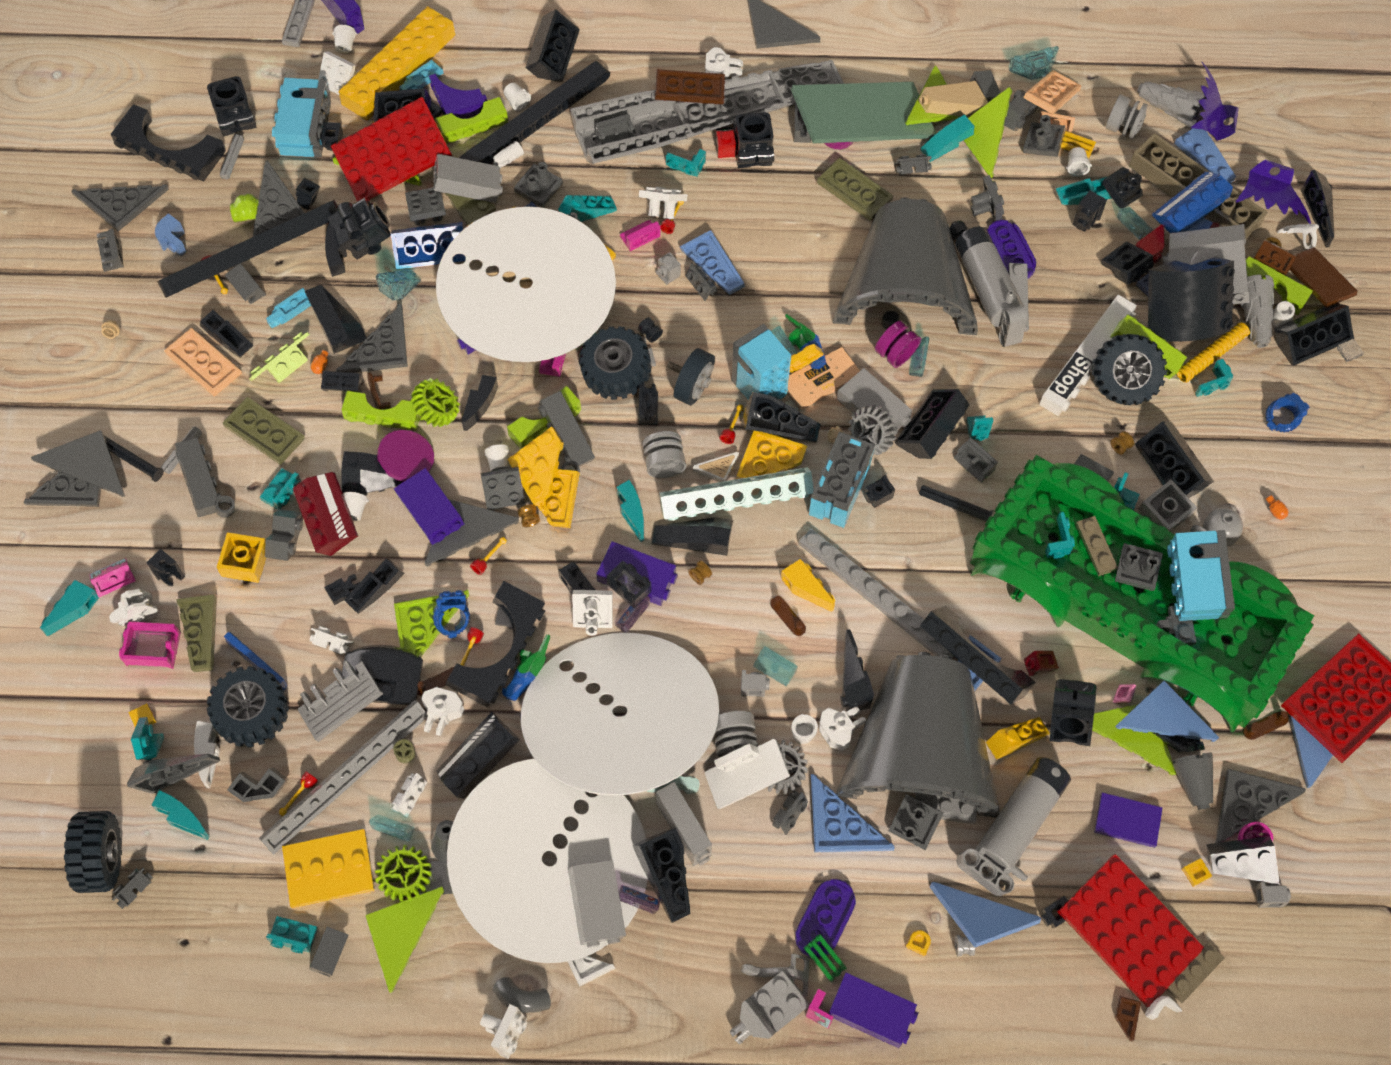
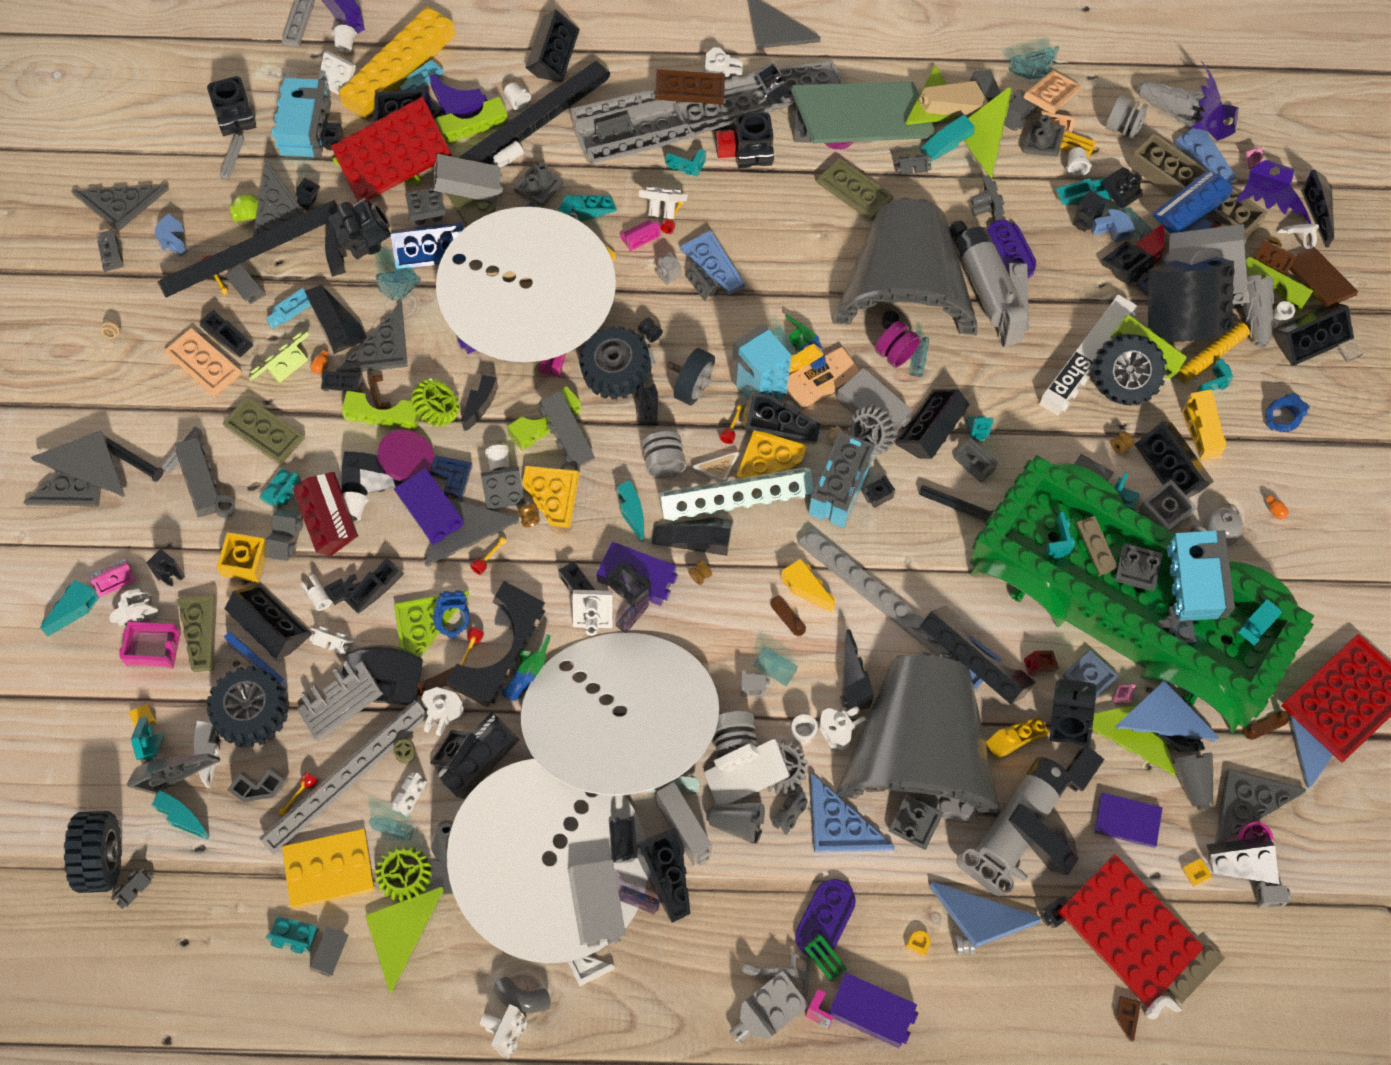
(193, 161): black arch -> none
(267, 620): none -> black slope
(317, 593): none -> white hinge
(453, 750): none -> black tile
(456, 472): none -> dark blue plate
(538, 465): yellow plate -> none
(623, 840): none -> black hinge
(738, 819): none -> dark grey cone
(772, 82): none -> black window
(1046, 838): none -> black wedge
(1083, 768): none -> black hinge
(1093, 670): none -> sand blue tile
(1117, 223): none -> medium blue brick
(1204, 424): none -> yellow wedge
(1254, 157): none -> bright pink slope
(1260, 621): none -> teal bracket

